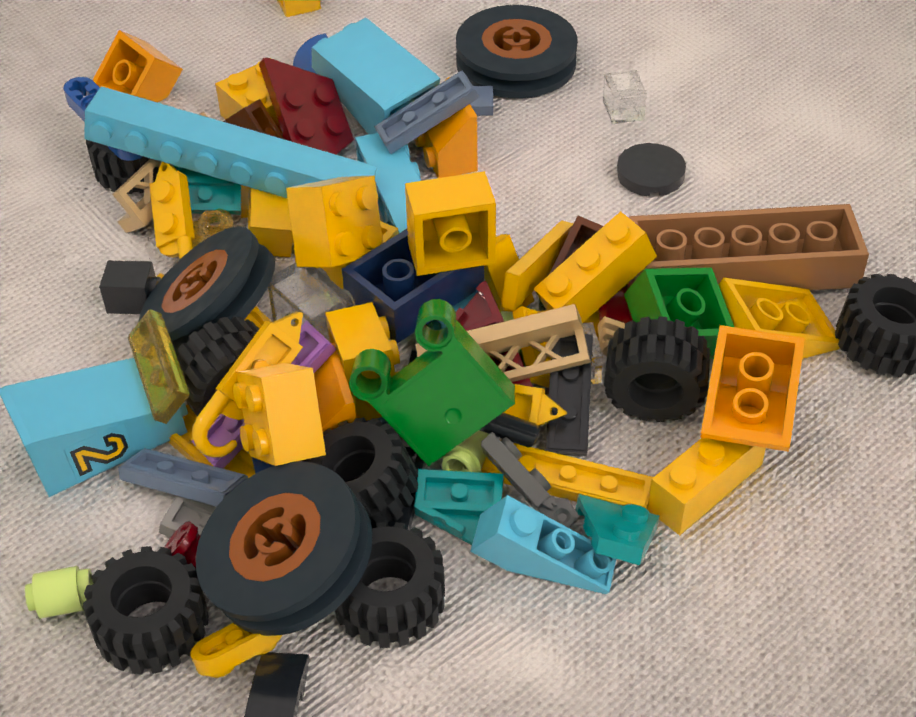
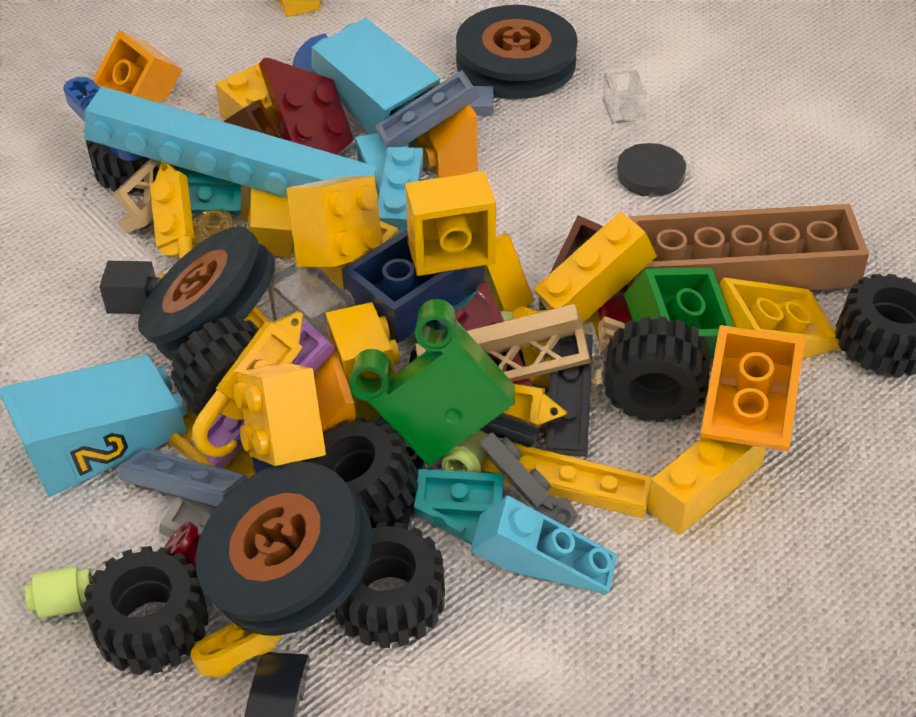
(158, 366): clear yellow tile -> none
(400, 167): none -> medium azure plate
(533, 266): yellow tile -> none
(617, 529): teal wing -> none

